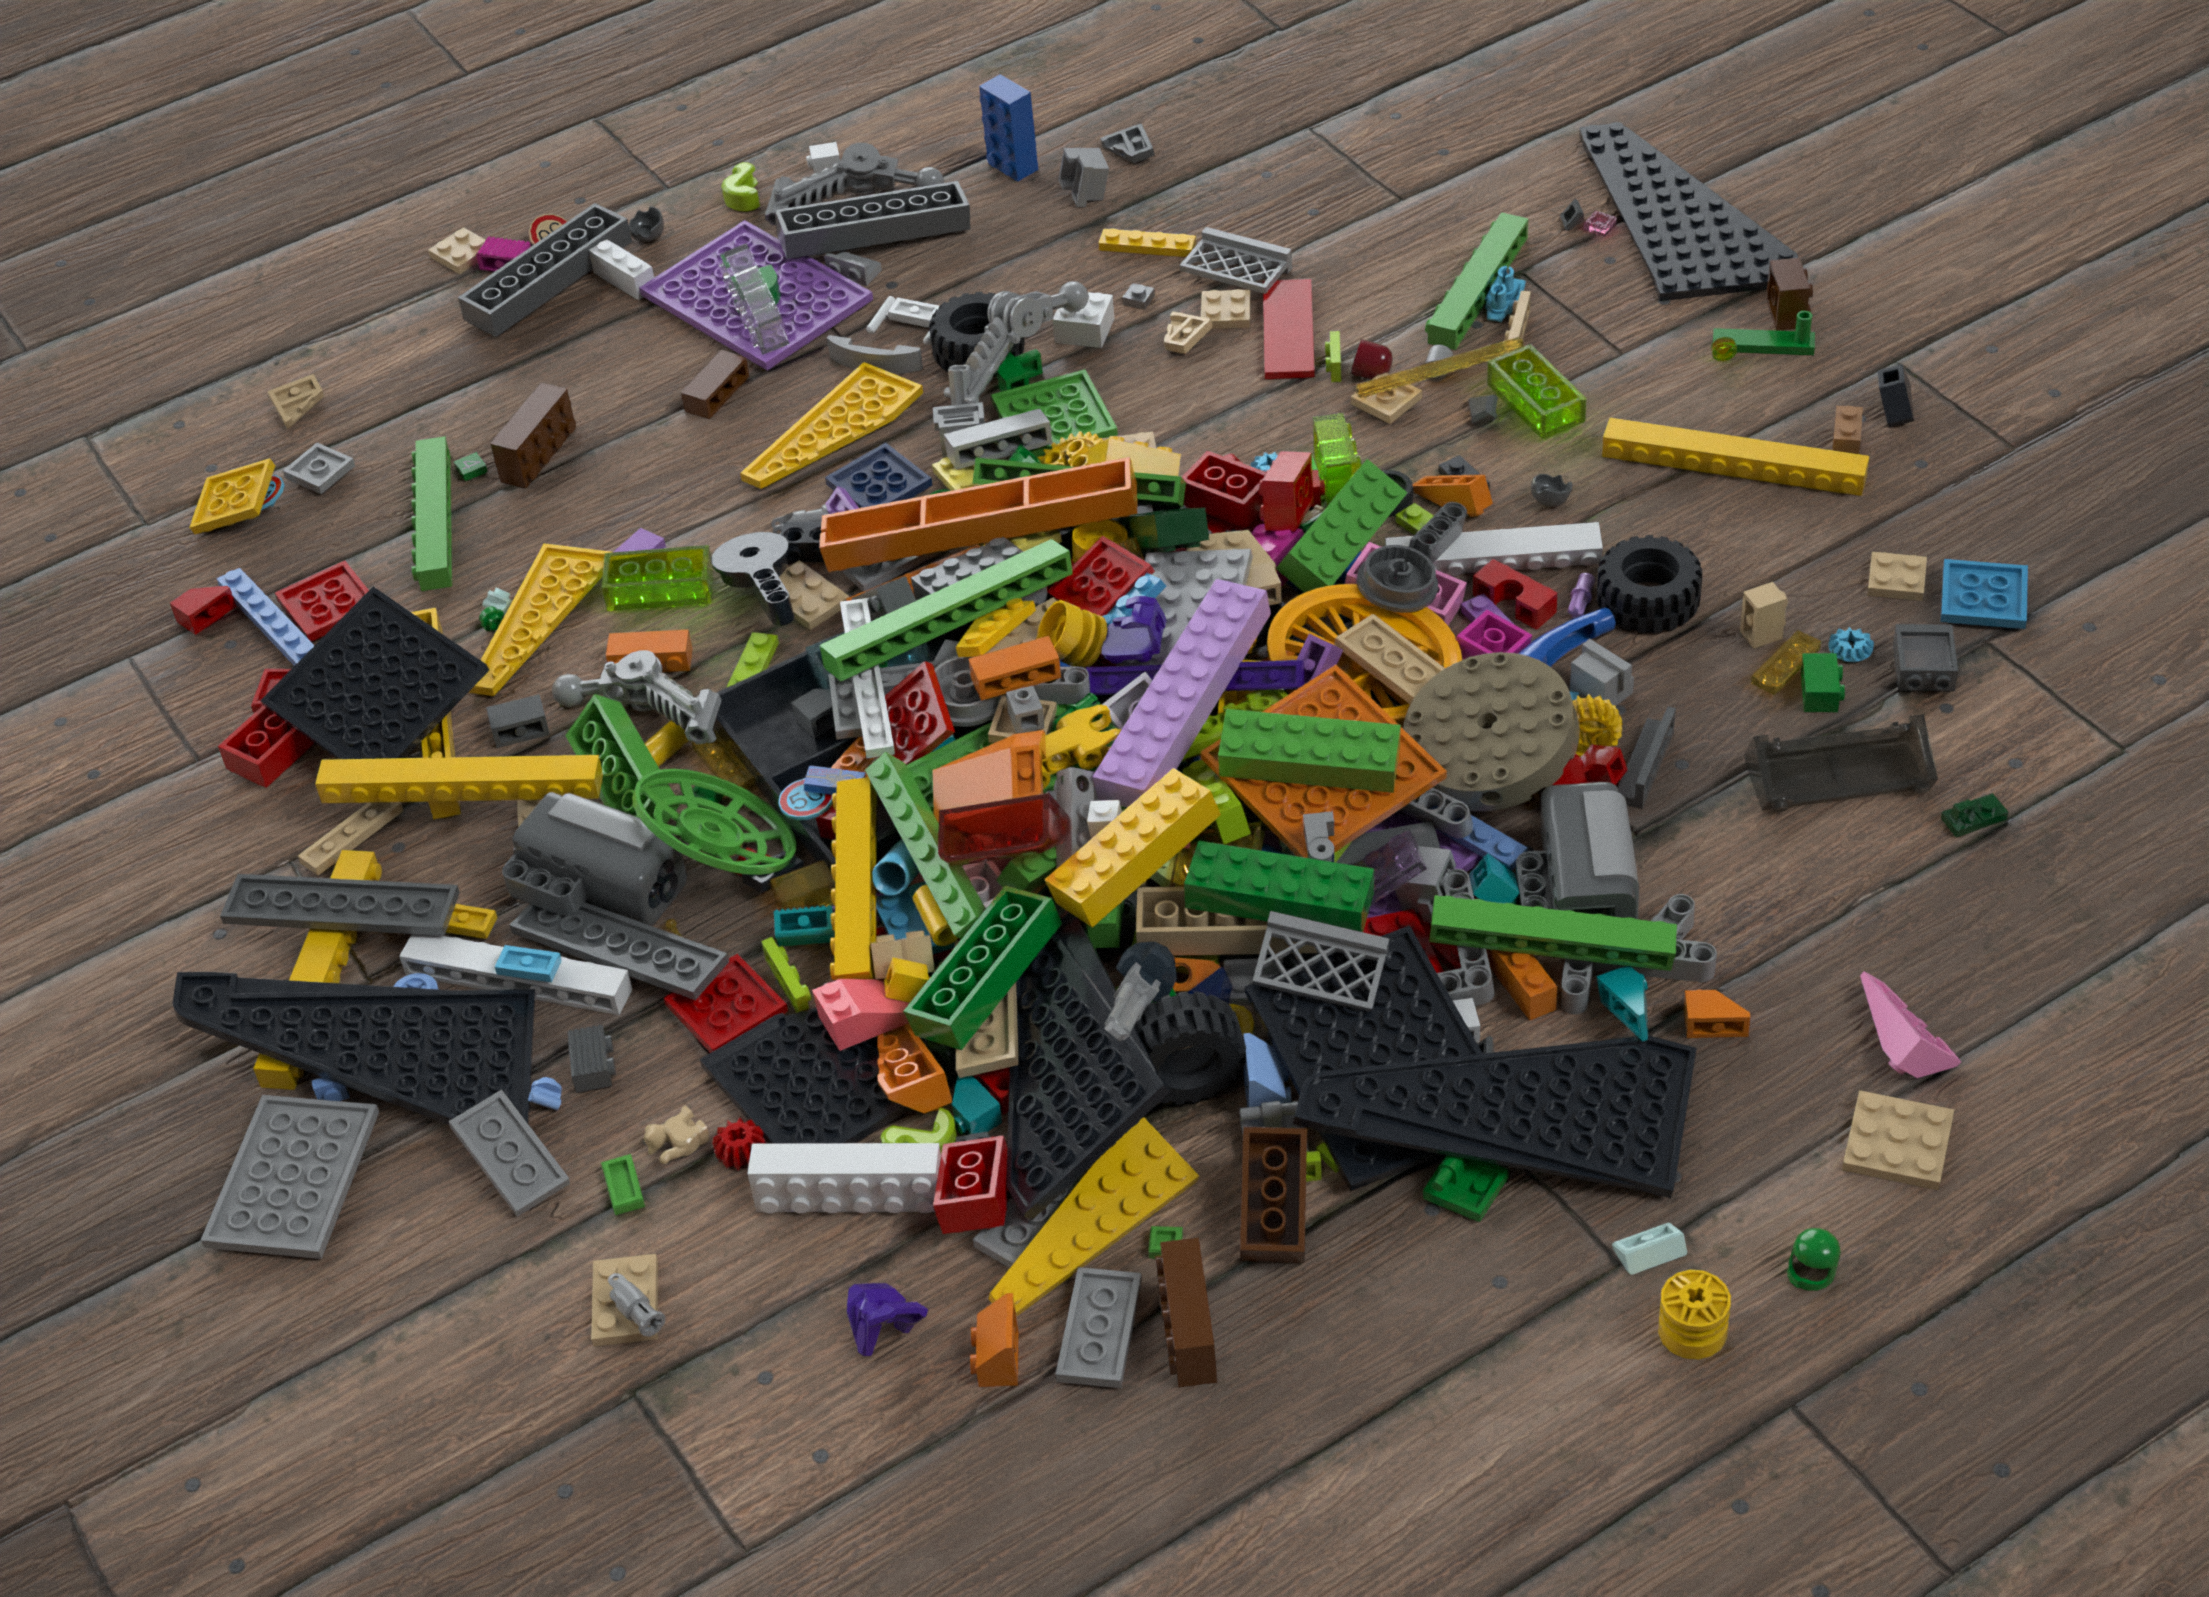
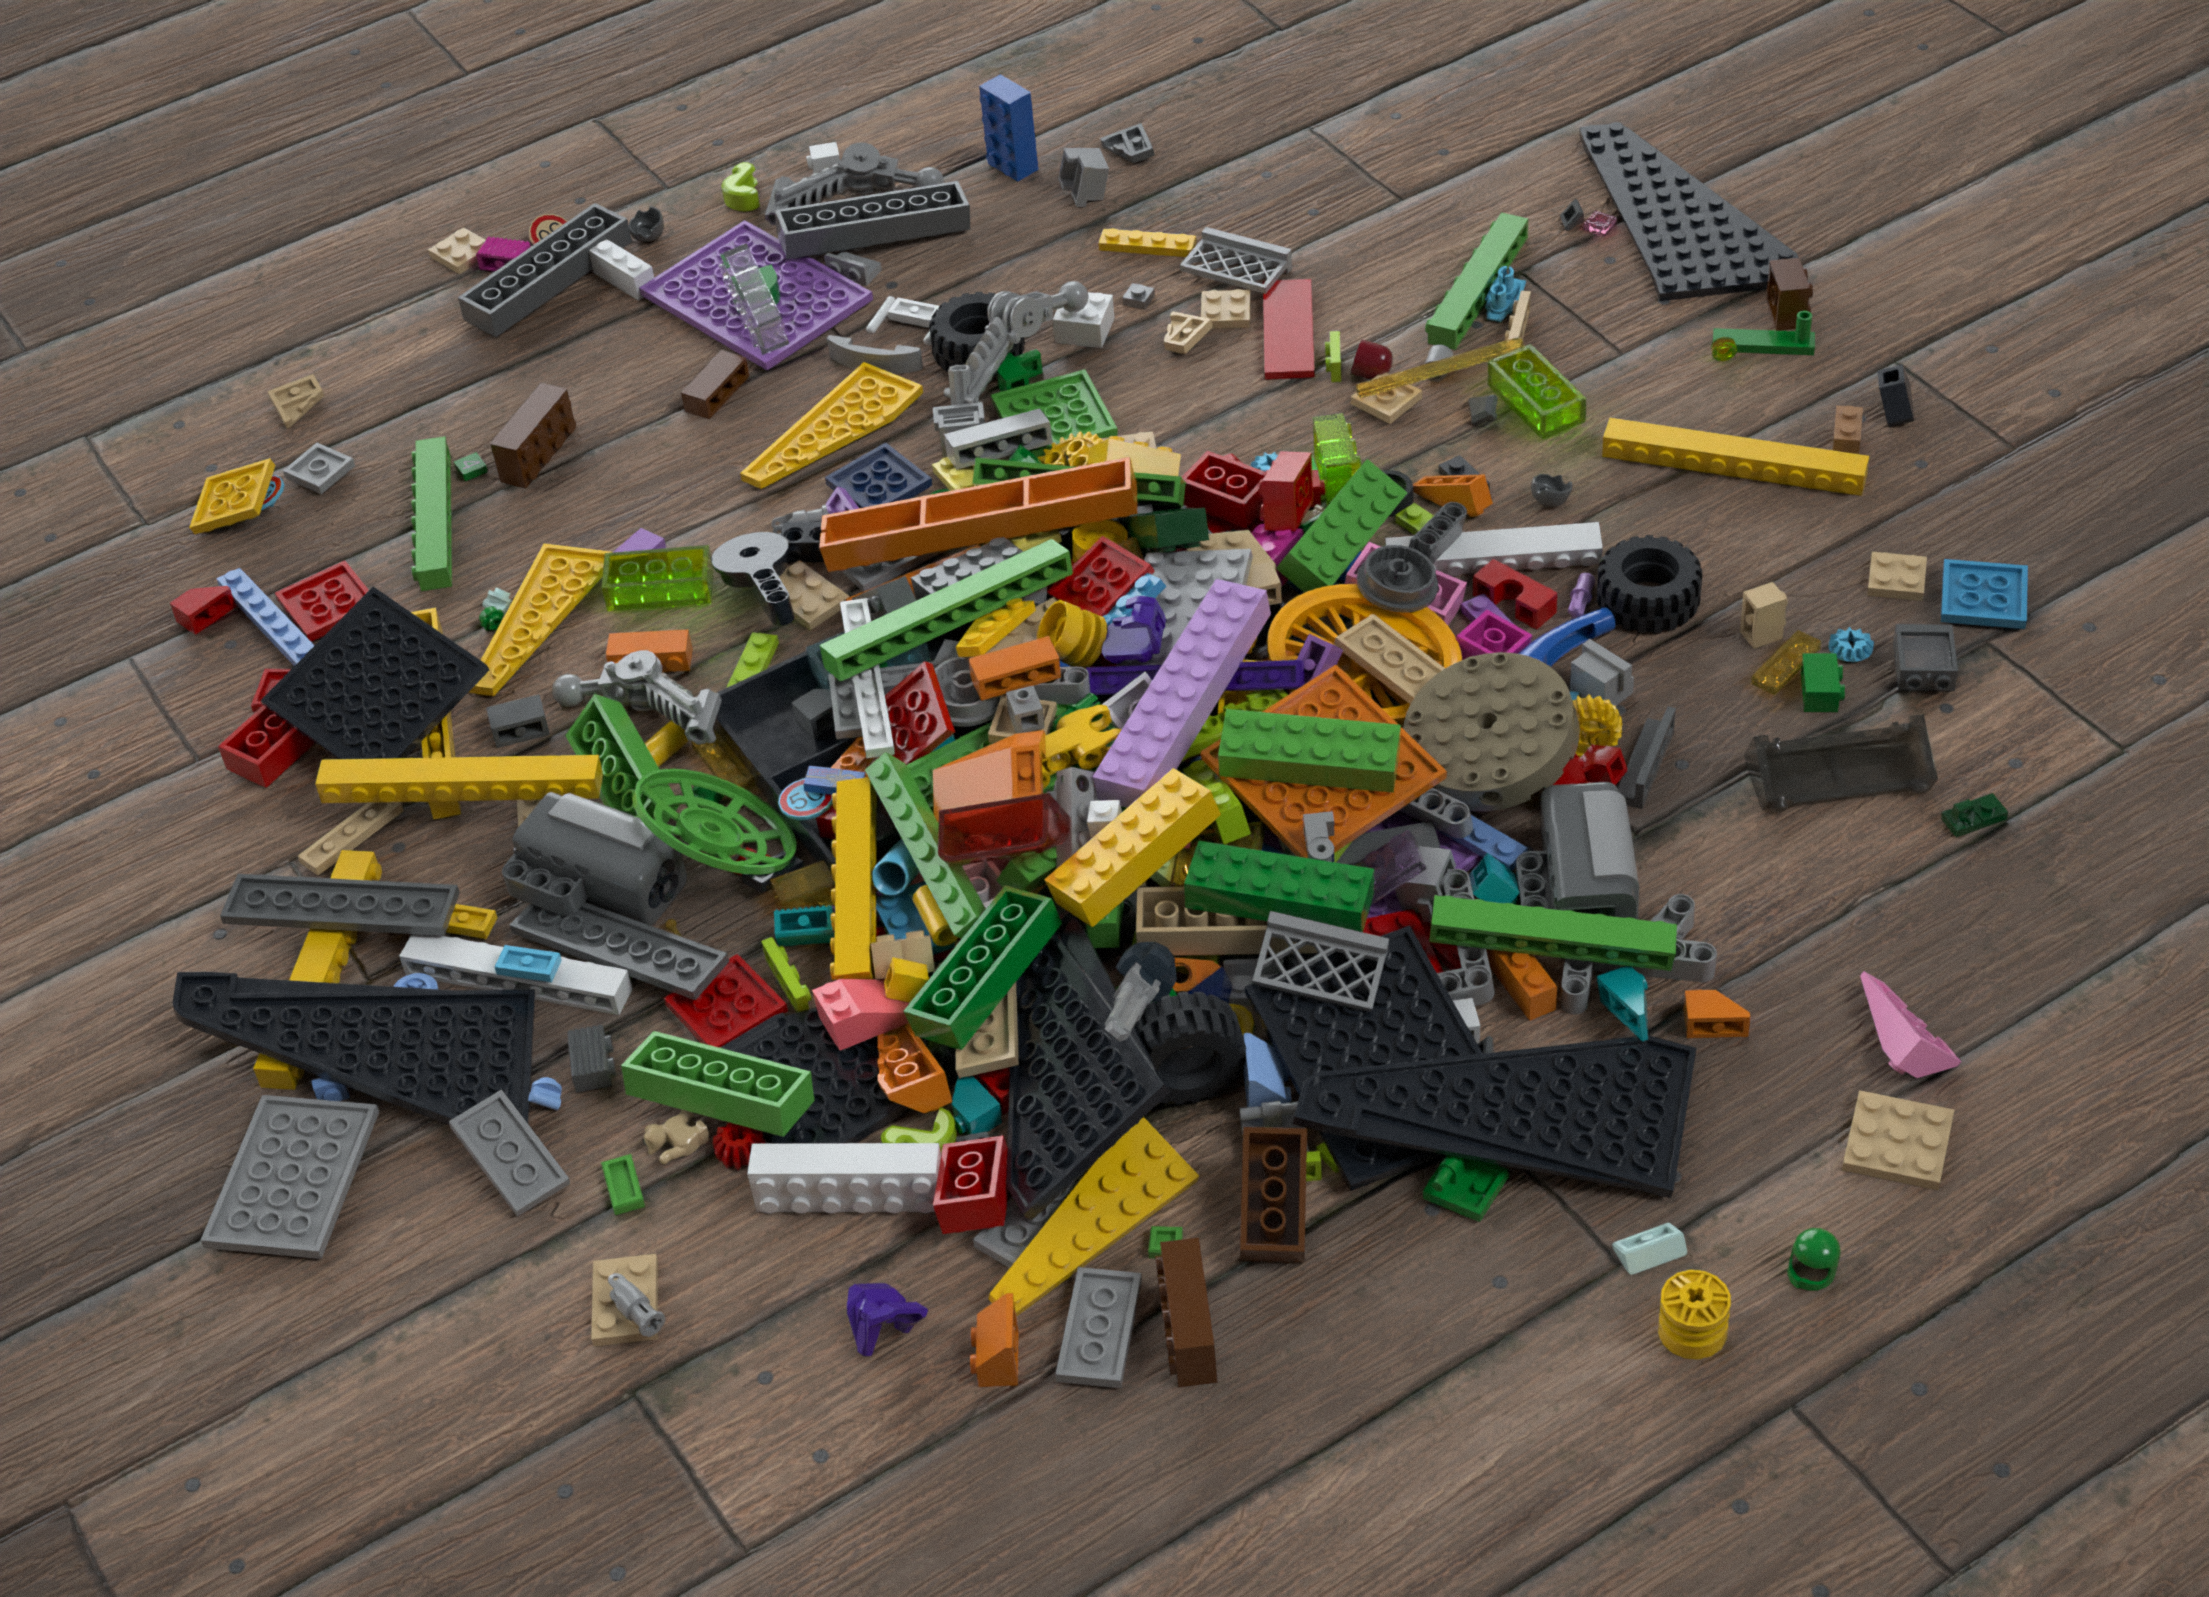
(718, 1083): none -> bright green brick

